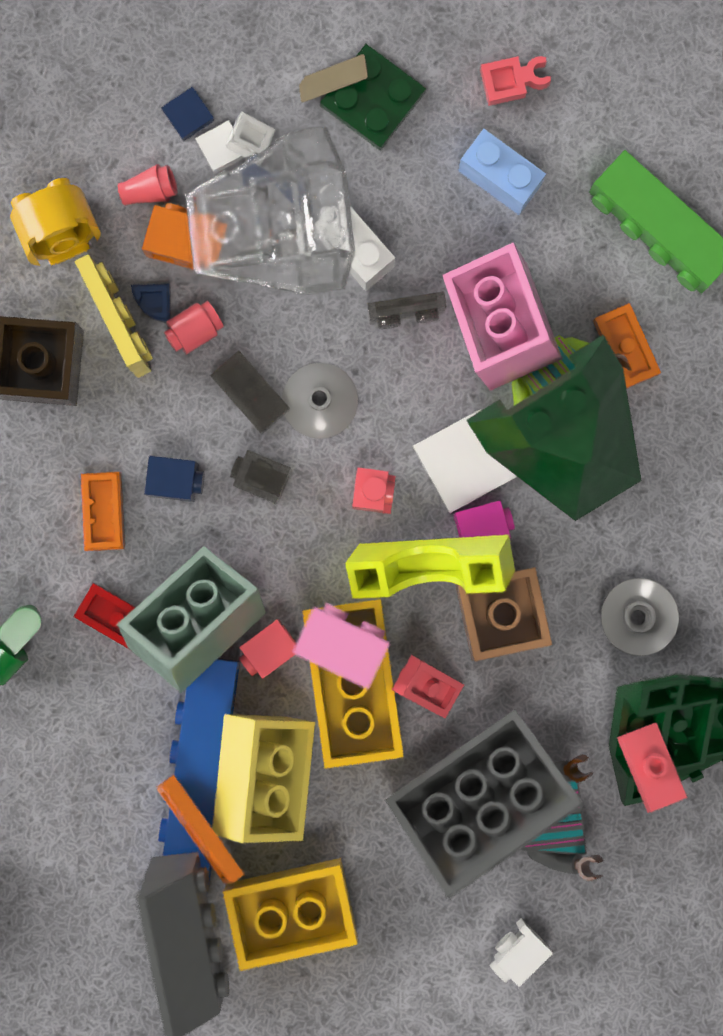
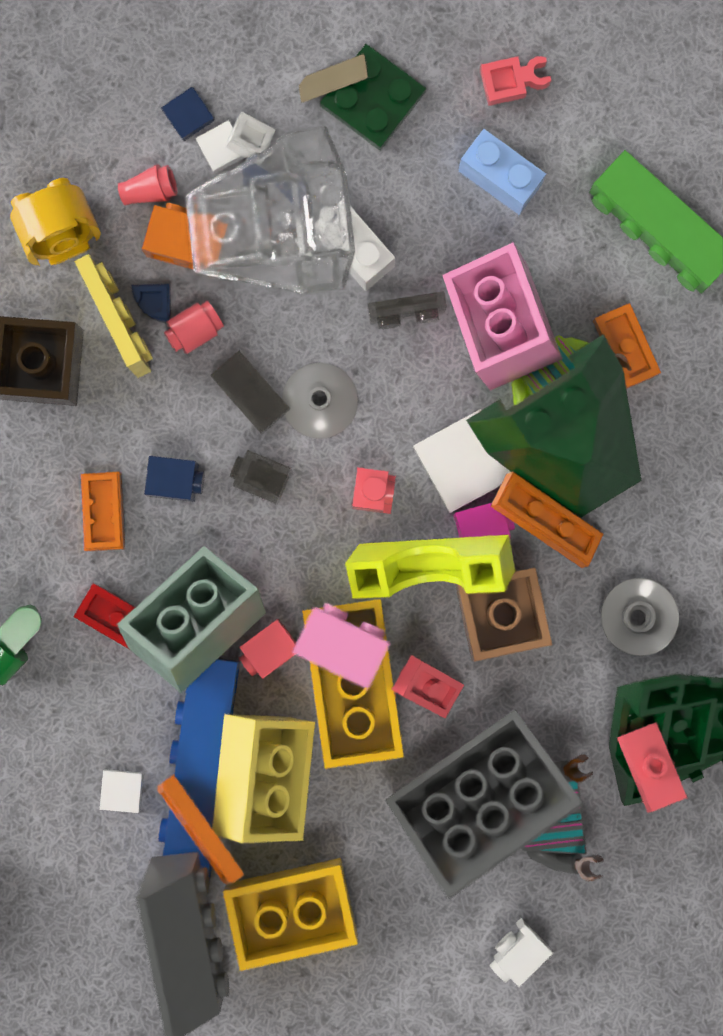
(121, 791): none -> white tile
(547, 519): none -> orange tile

